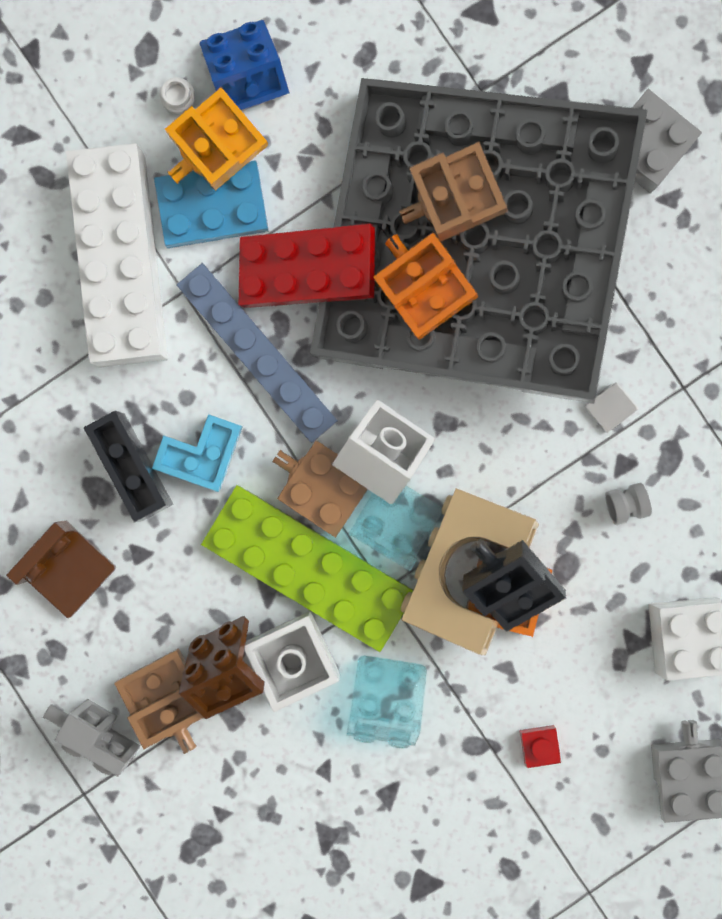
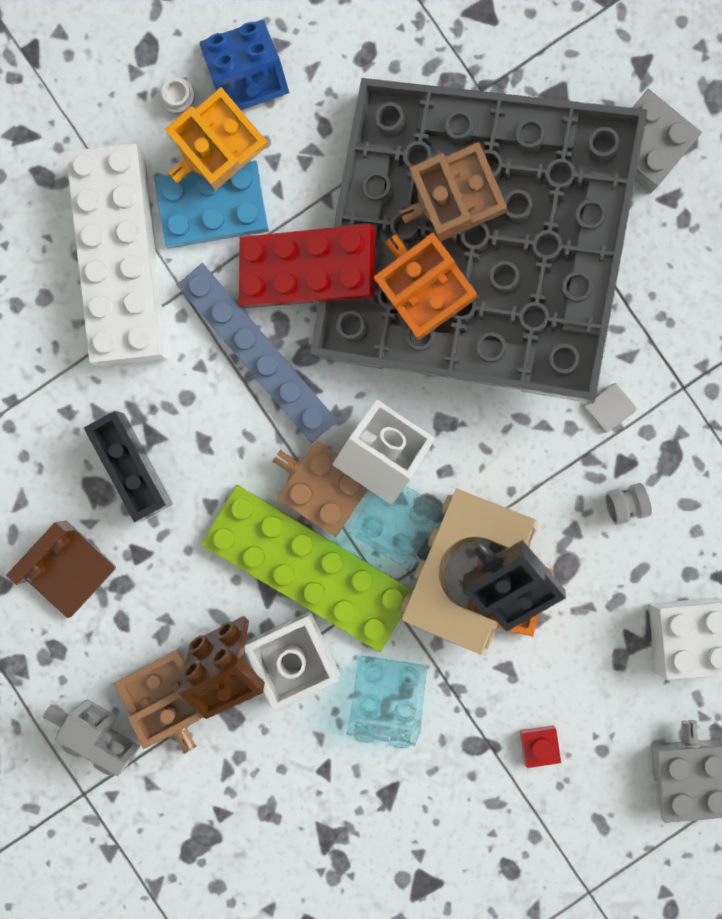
(202, 464): medium azure plate -> none

